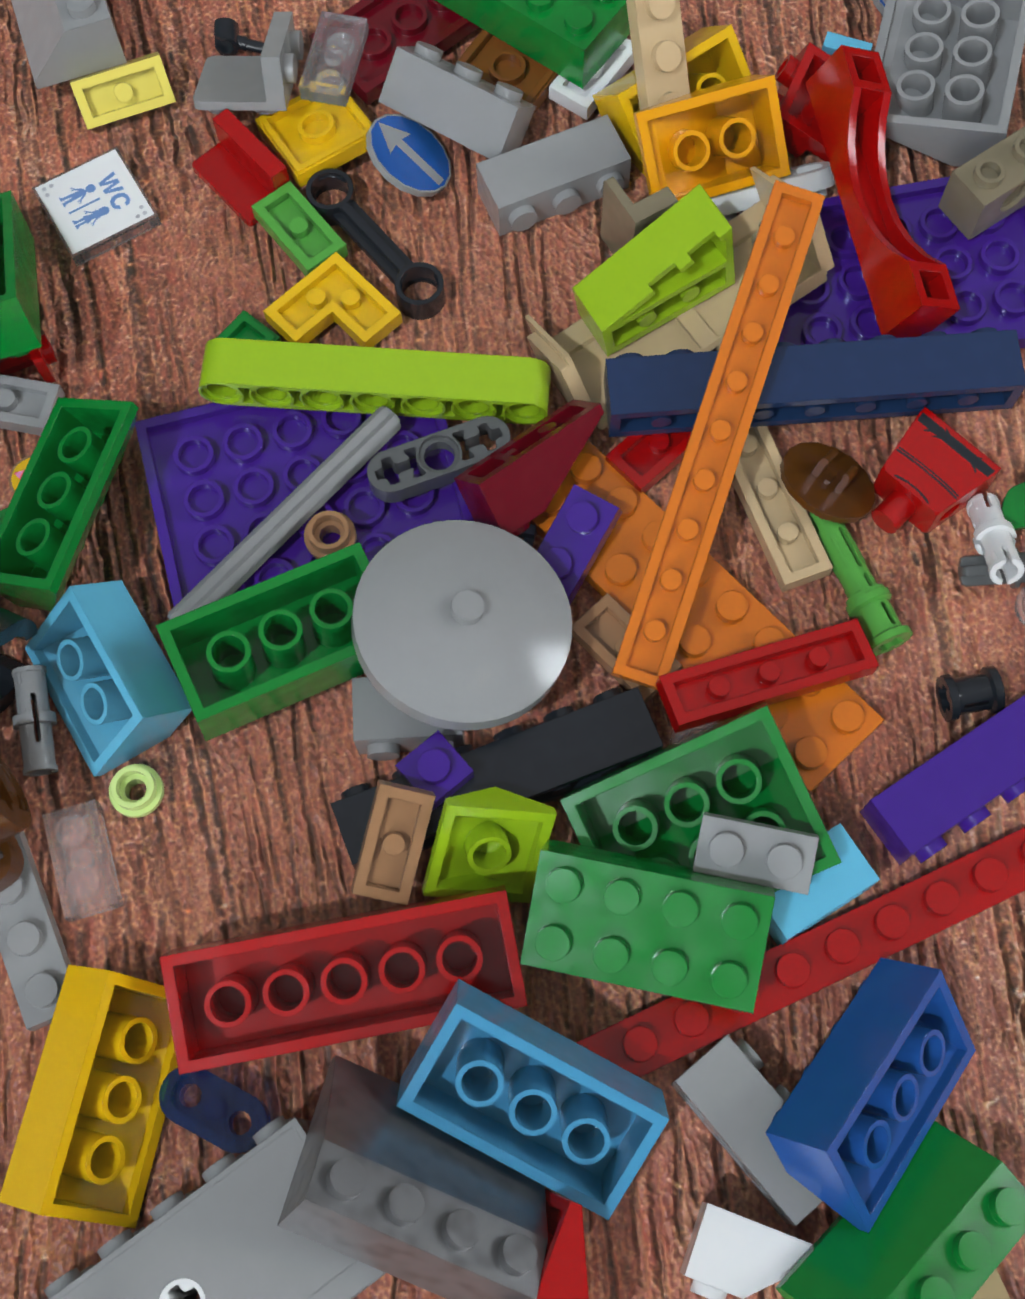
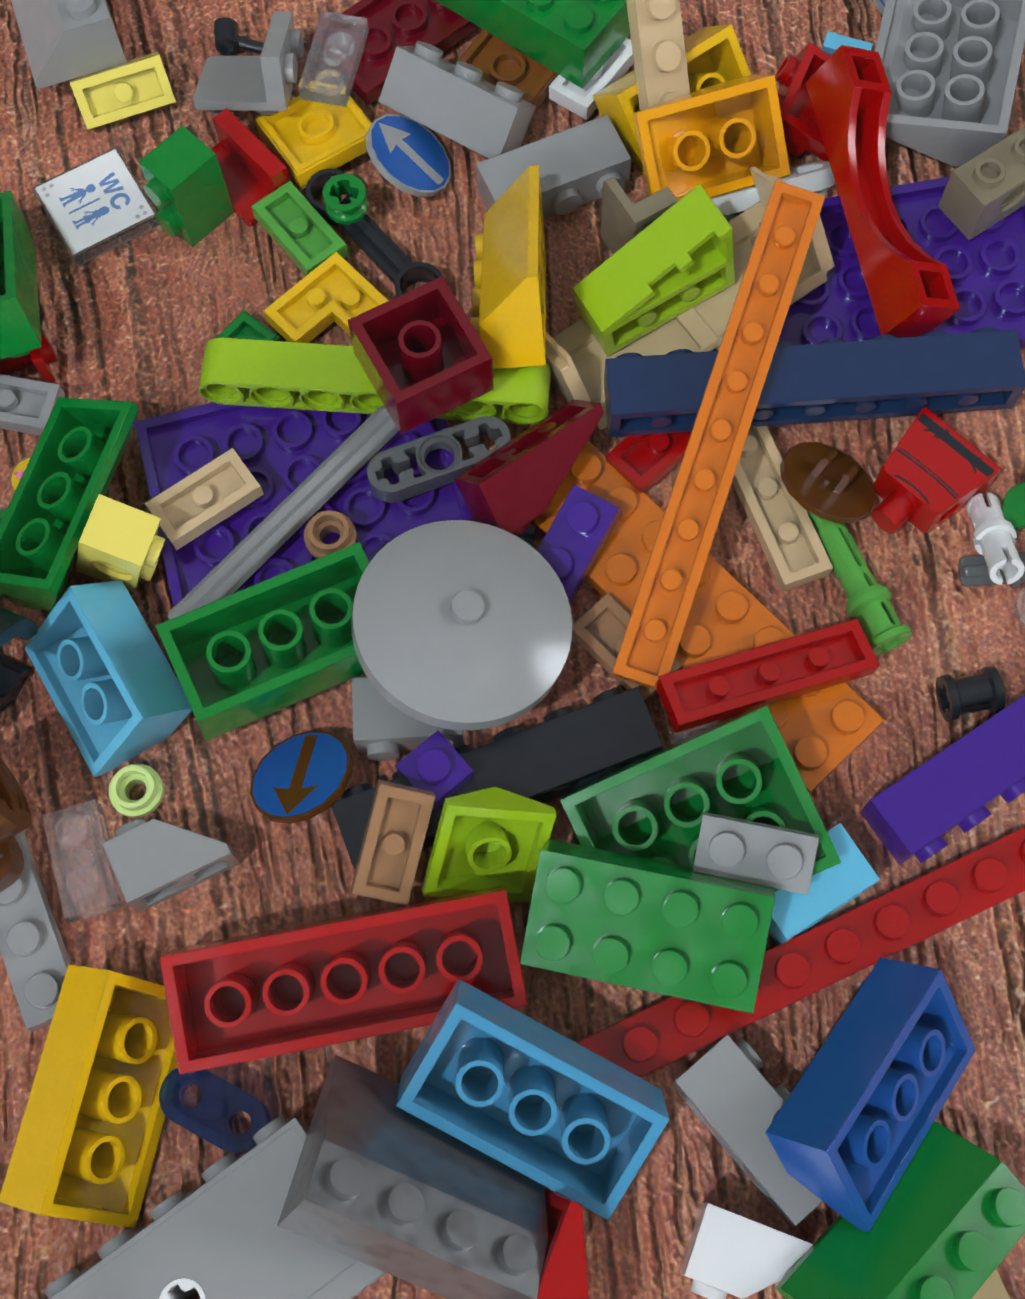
(32, 685): light grey pin -> none
(119, 544): none -> light yellow brick
(163, 860): none -> light grey slope
(186, 187): none -> green brick
(204, 498): none -> tan plate
(301, 777): none -> blue piece
(341, 185): none -> green bush
(422, 354): none -> dark red brick
(512, 276): none -> yellow slope

